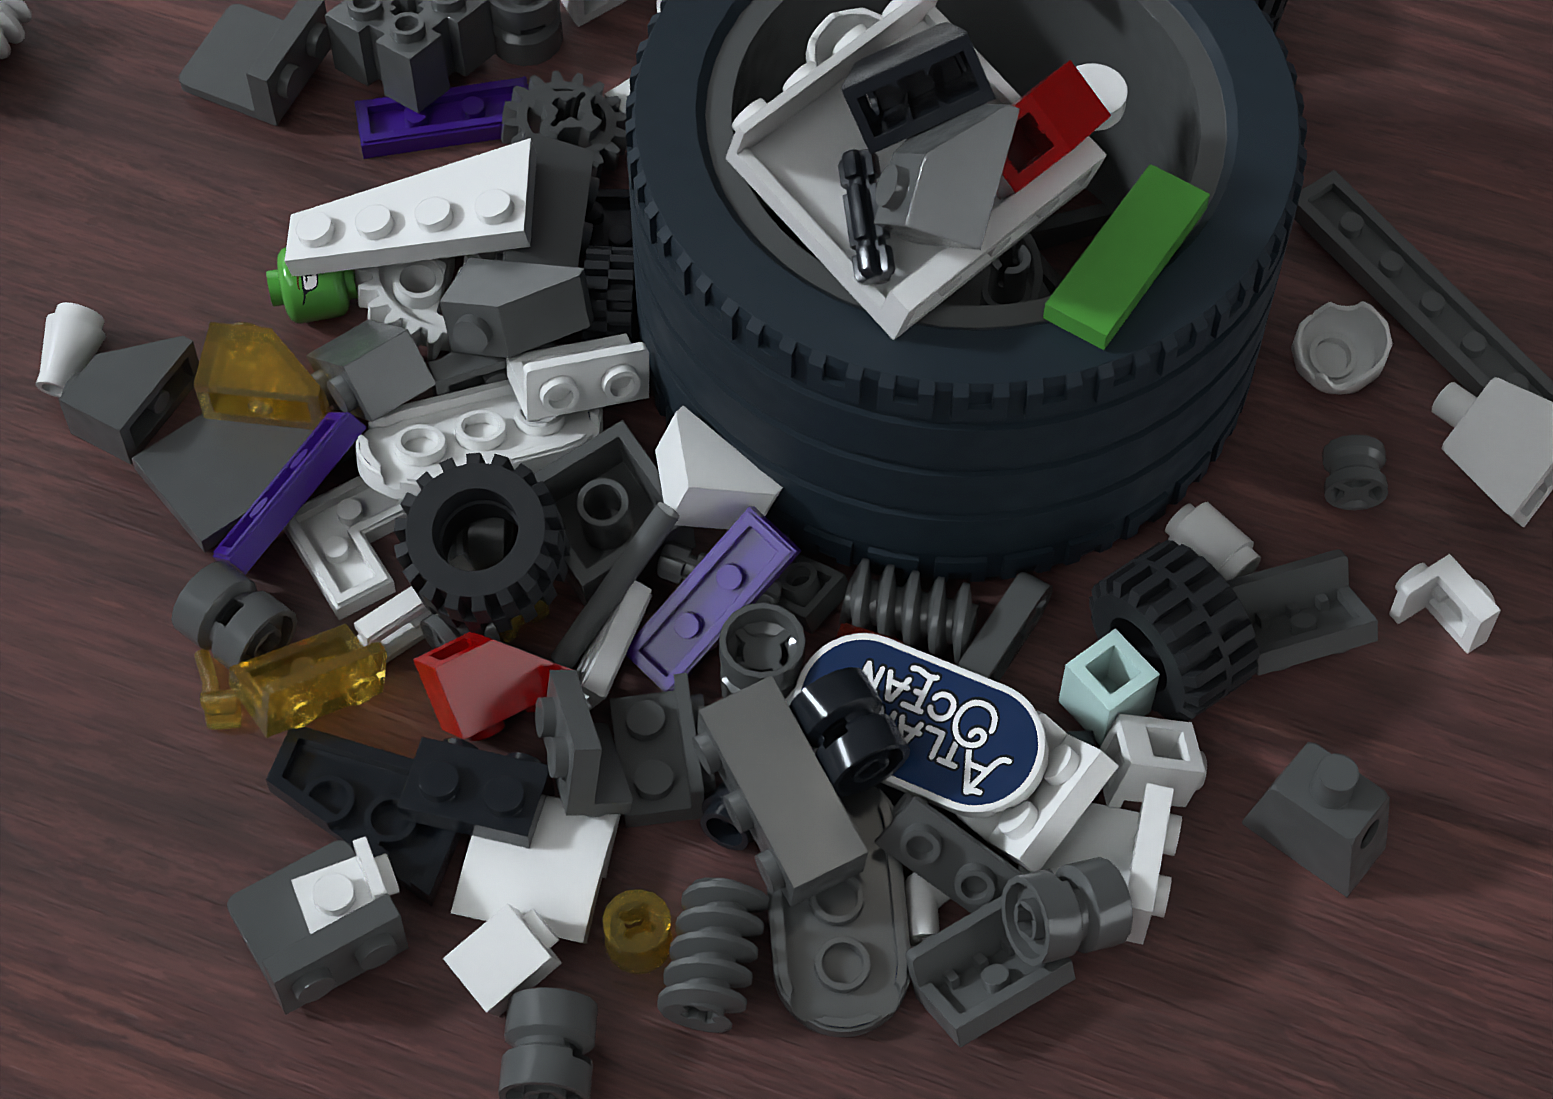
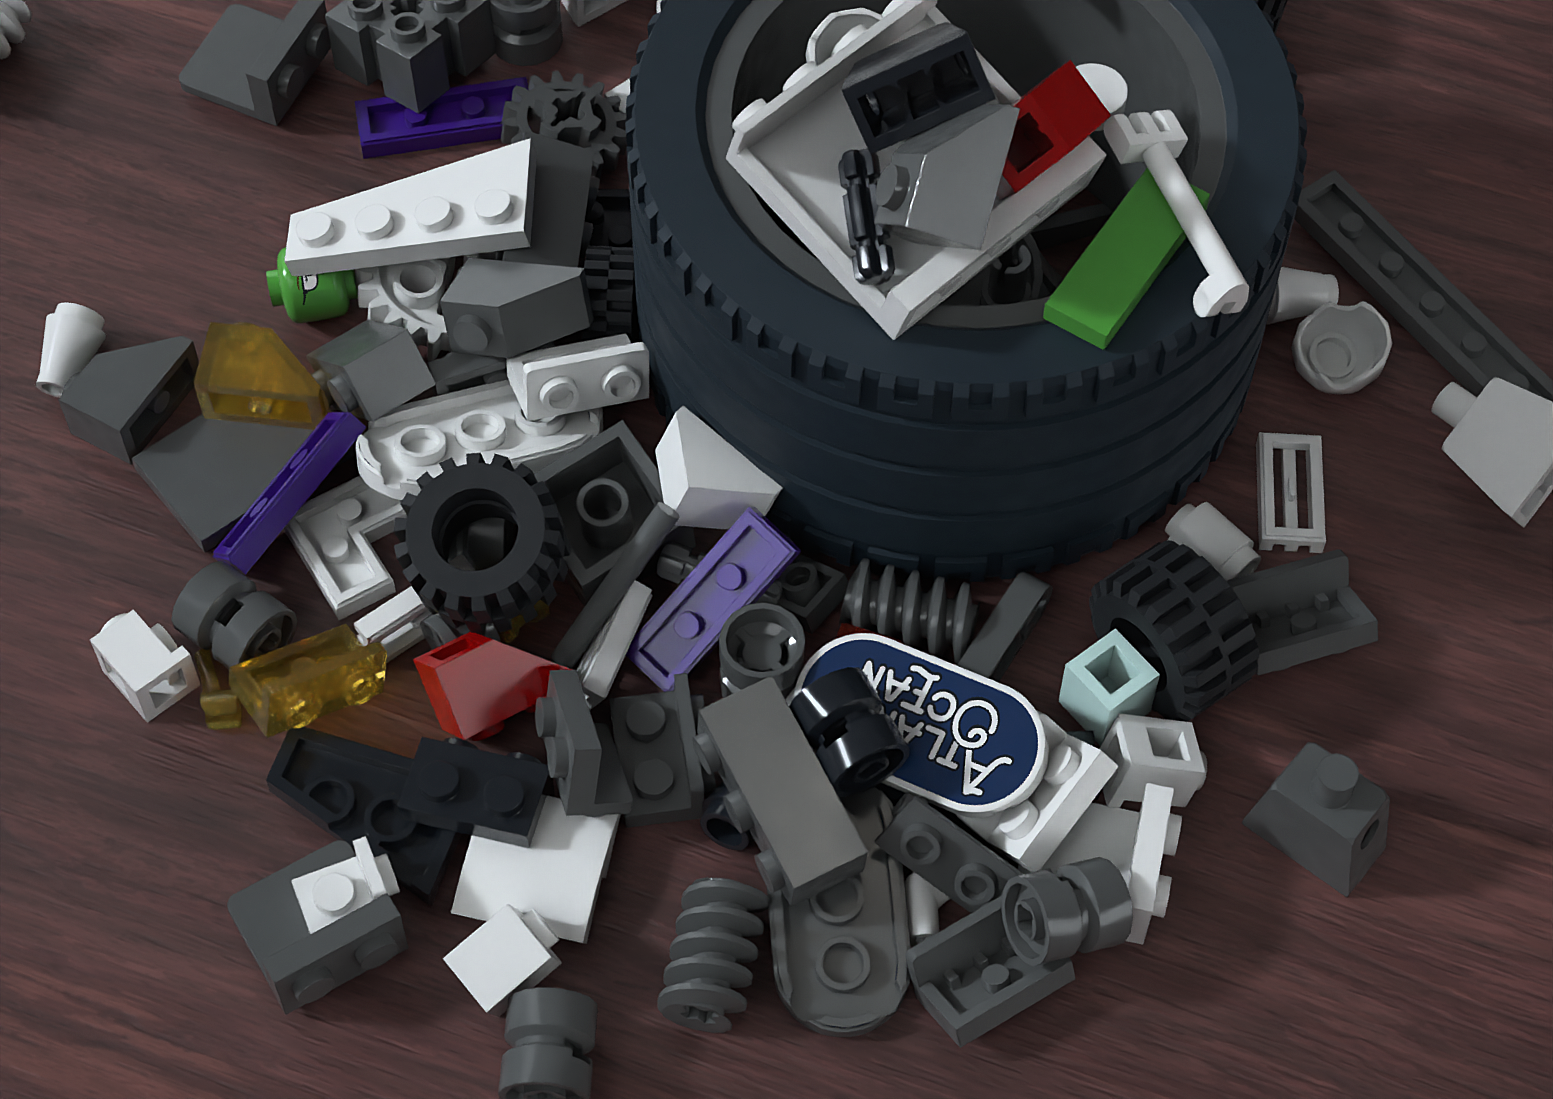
(144, 664): none -> white brick
(643, 946): clear yellow wheel -> none
(1157, 143): none -> white hinge
(1290, 534): none -> white tile
(1301, 293): none -> white cone
(1355, 472): dark grey wheel -> none
(1452, 597): white bracket -> none

